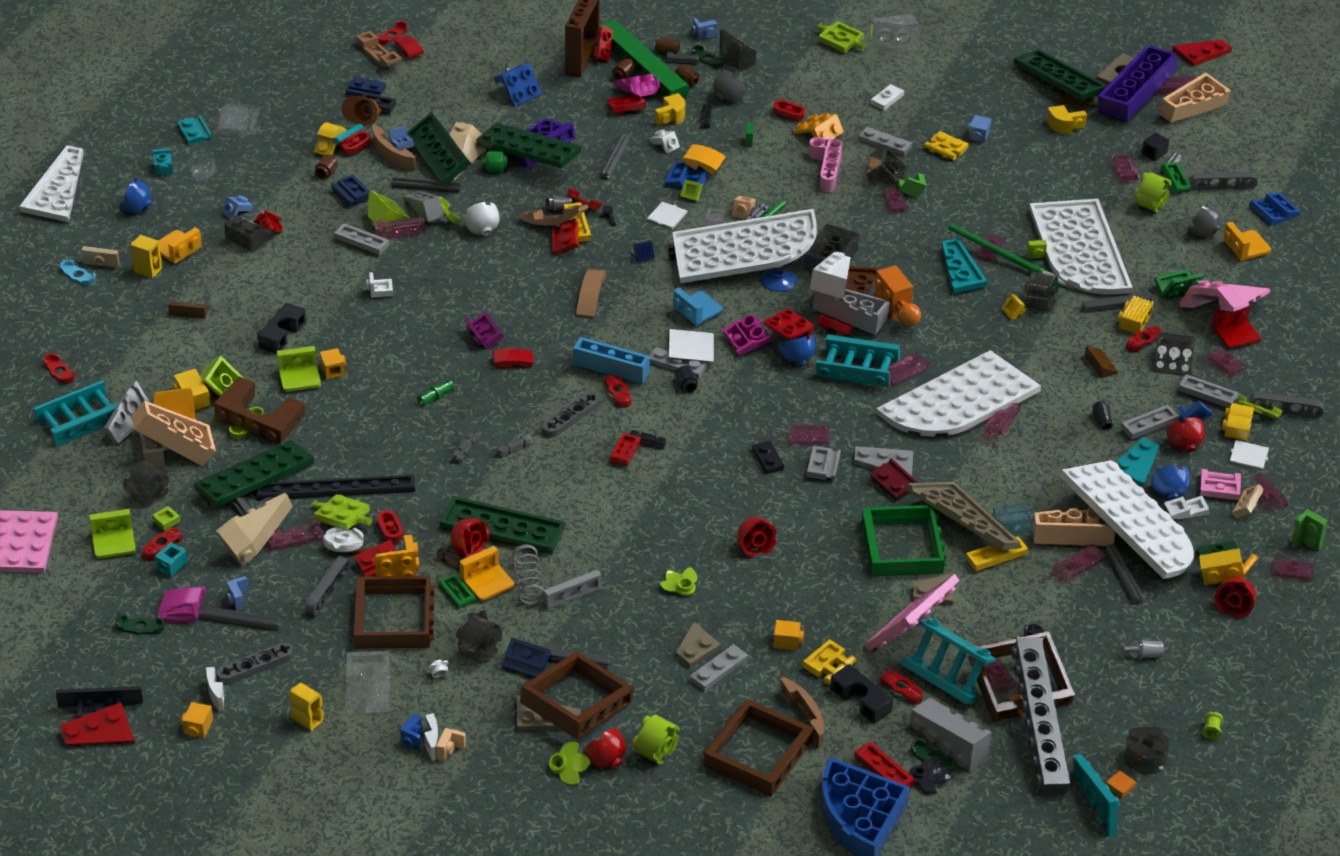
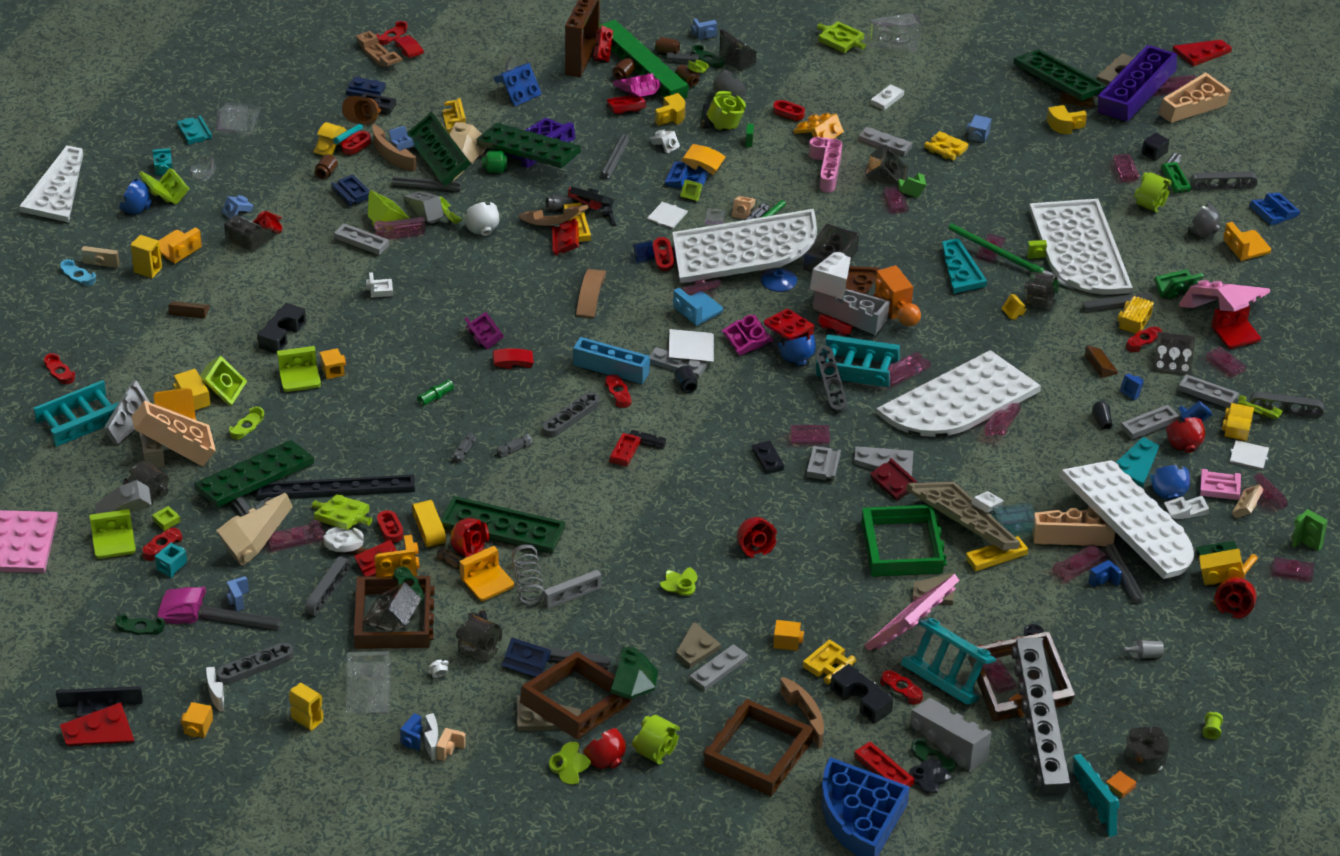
(128, 496): none -> light grey slope
(169, 187): none -> lime bracket
(272, 426): reddish brown arch -> none
(393, 609): none -> clear smoke slope
(402, 574): none -> dark green piece
(429, 523): none -> yellow beam
(453, 115): none -> yellow hinge
(463, 601): green tile -> none
(592, 194): none -> black plate
(633, 674): none -> dark green wedge
(663, 255): none -> red plate
(698, 66): none -> lime piece
(701, 285): none -> clear pink plate
(726, 110): none -> lime brick
(831, 379): none -> dark grey beam
(987, 501): none -> white plate
(1105, 572): none -> blue bracket
(1131, 386): none -> blue tile

